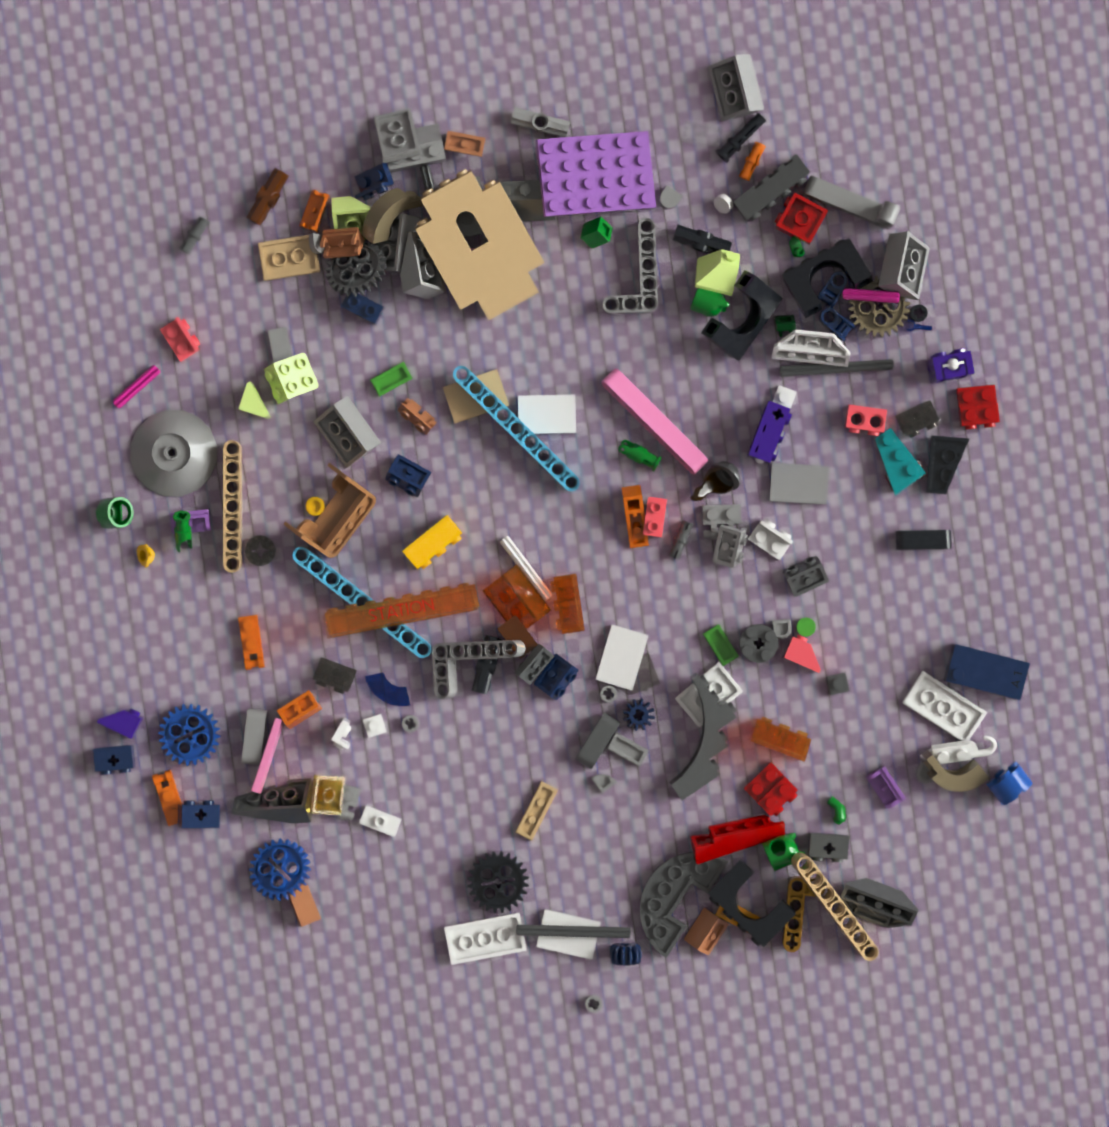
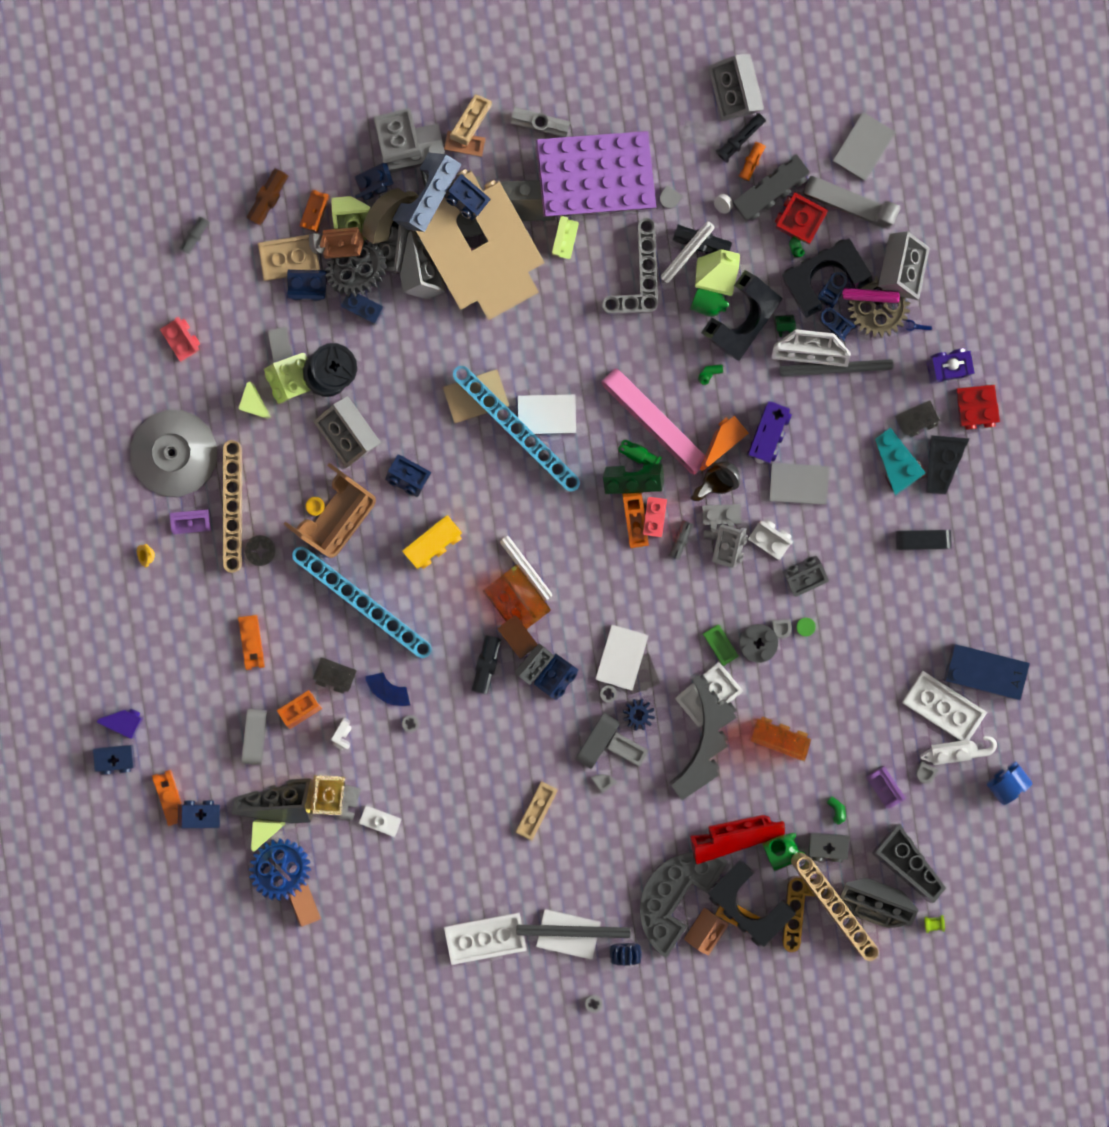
(110, 512): green piece -> none
(136, 386): dark pink axle -> none
(182, 530): green piece -> none
(197, 750): blue gear -> none
(263, 830): none -> yellowish green slope
(267, 755): bright pink tile -> none
(306, 284): none -> dark blue bracket
(330, 369): none -> black piece
(374, 725): white plate -> none
(391, 379): bright green tile -> none
(400, 611): clear orange brick -> none
(409, 411): nougat hinge -> none
(420, 212): none -> sand blue arch
(452, 654): light grey beam -> none
(466, 197): none -> dark blue bracket
(470, 119): none -> tan tile
(495, 864): black gear -> none
(565, 238): none -> yellowish green bracket
(568, 604): clear orange slope -> none
(596, 232): green panel -> none
(619, 481): none -> dark green arch
(687, 252): none -> white axle
(707, 373): none -> green arm
(724, 438): none -> orange slope
(771, 790): red plate -> none
(784, 396): white plate -> none
(801, 653): coral slope -> none
(838, 683): dark grey plate -> none
(864, 146): none -> light grey tile
(866, 414): coral brick -> none
(906, 861): none -> dark grey wedge
(914, 317): black bush -> none
(934, 924): none -> lime bush
(958, 780): dark tan arch -> none

